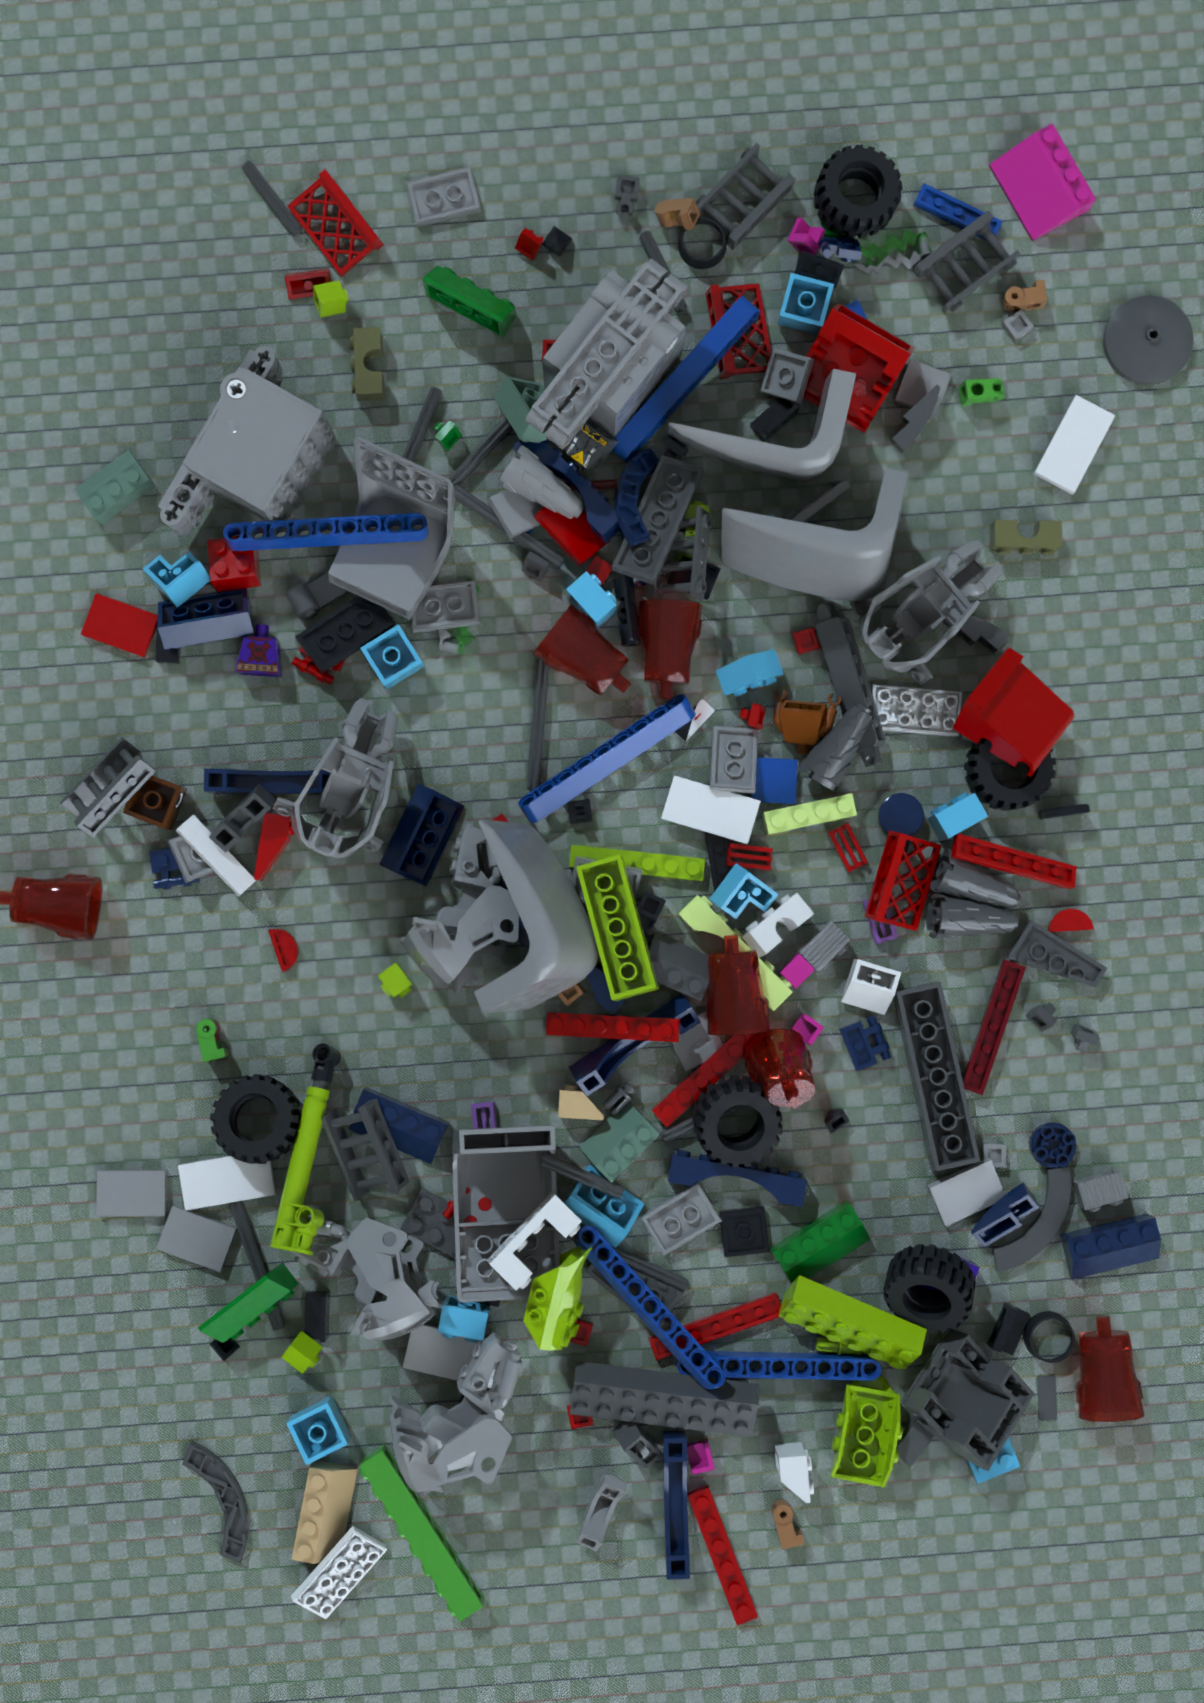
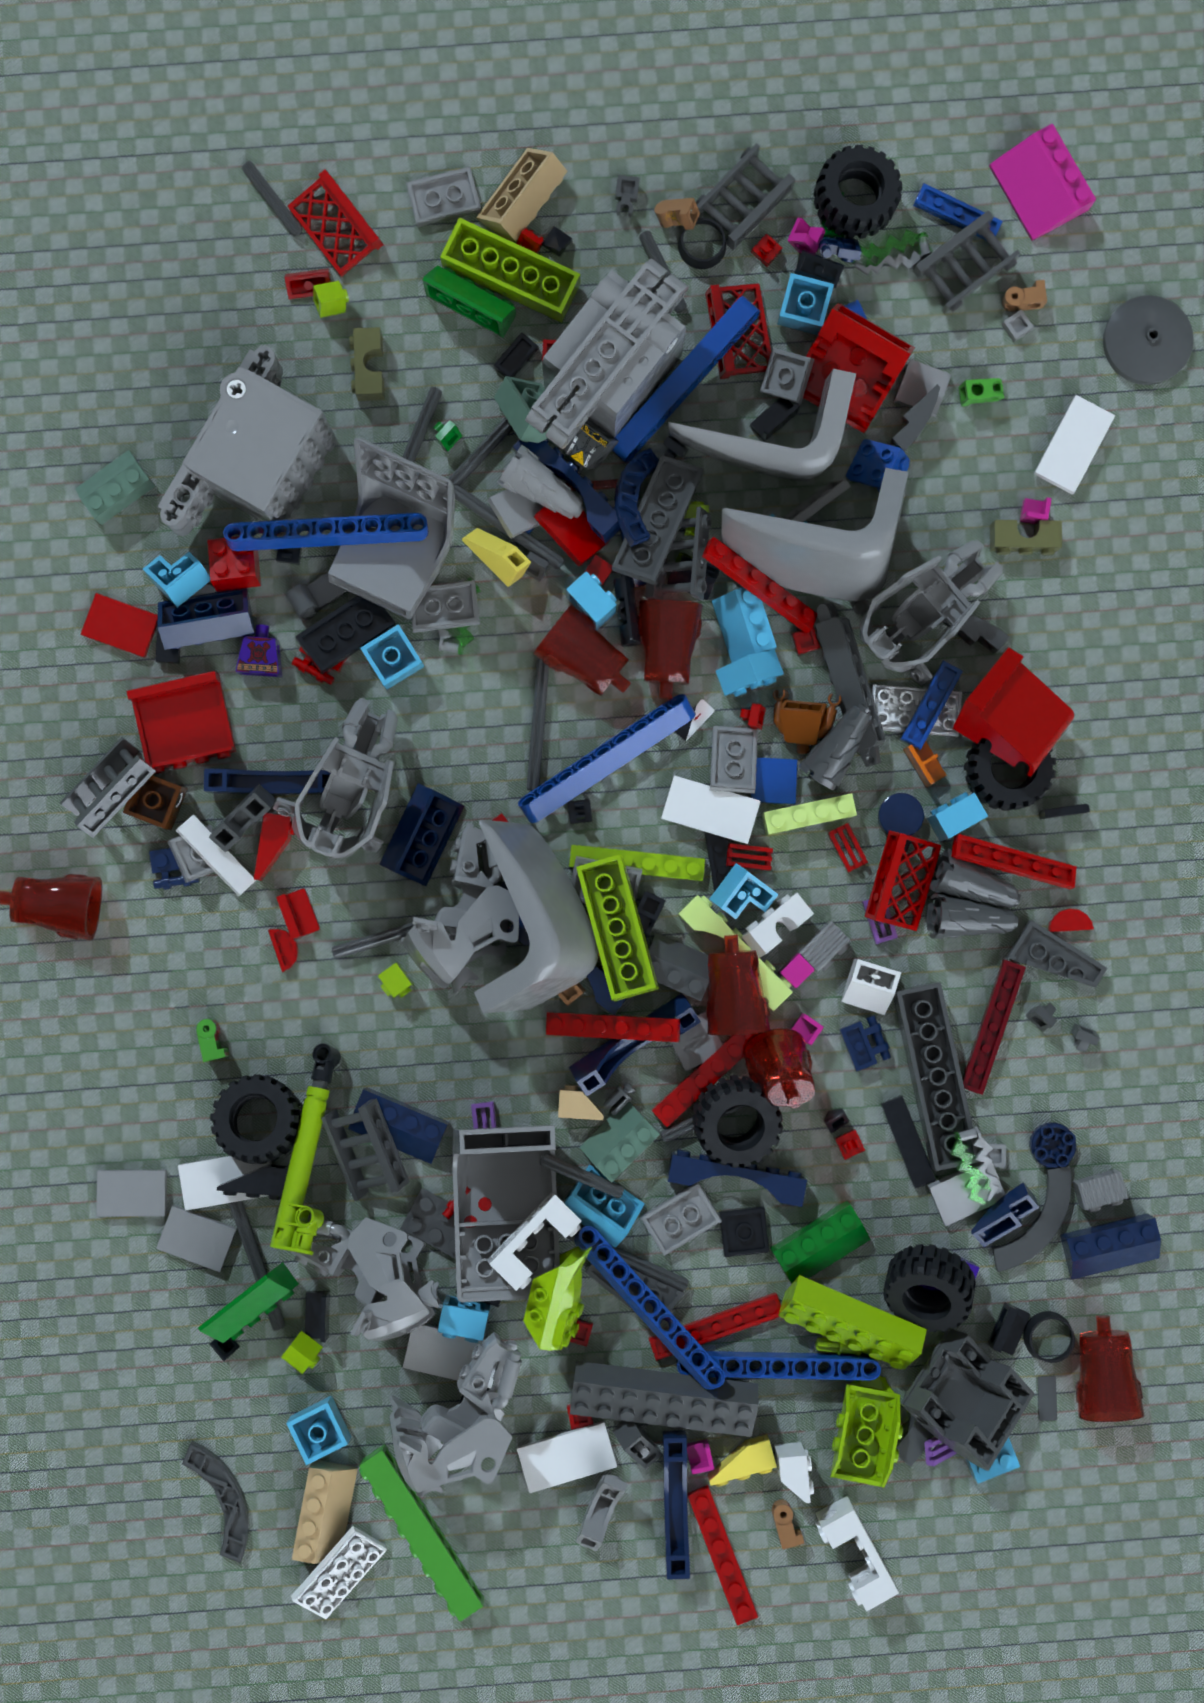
(183, 721): none -> red panel
(262, 1181): none -> black slope
(289, 556): none -> black tile
(298, 913): none -> red panel
(371, 941): none -> dark grey axle
(500, 556): none -> light yellow slope
(510, 270): none -> lime brick
(516, 356): none -> black tile
(522, 193): none -> tan slope
(566, 1457): none -> white tile
(743, 624): none -> medium azure slope
(748, 1458): none -> light yellow slope
(759, 585): none -> red plate
(766, 250): none -> red tile
(849, 1144): none -> red tile
(871, 461): none -> blue bracket
(872, 1581): none -> white plate
(908, 1141): none -> black tile
(925, 764): none -> orange panel
(931, 705): none -> blue tile
(938, 1454): none -> medium lavender tile
(959, 1150): none -> piece
(1035, 510): none -> dark pink panel

